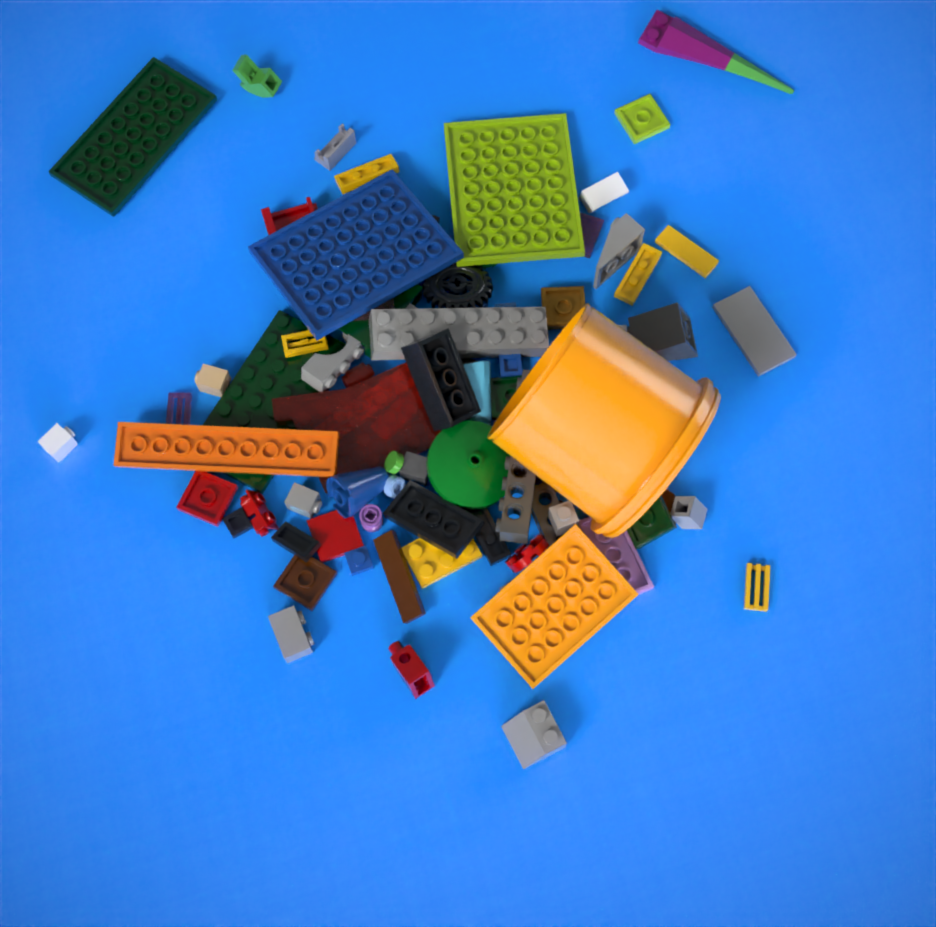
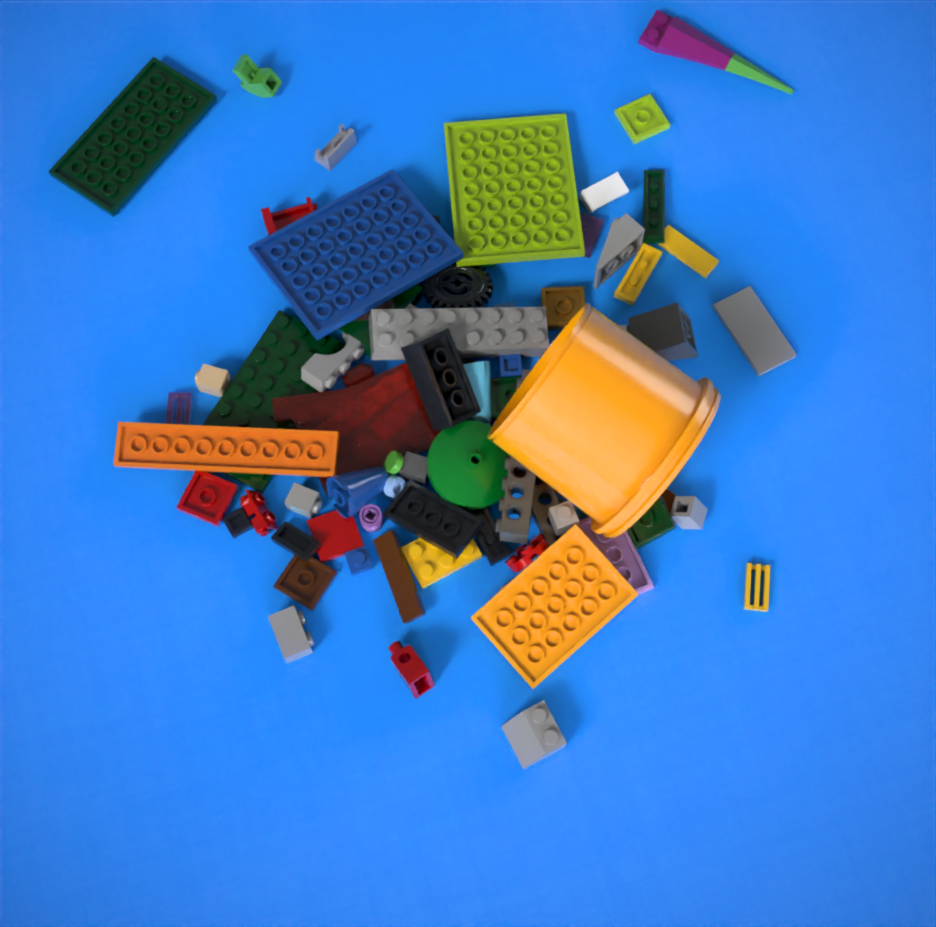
(58, 442): white brick -> none
(305, 342): yellow tile -> none
(364, 173): yellow plate -> none
(654, 206): none -> dark green tile

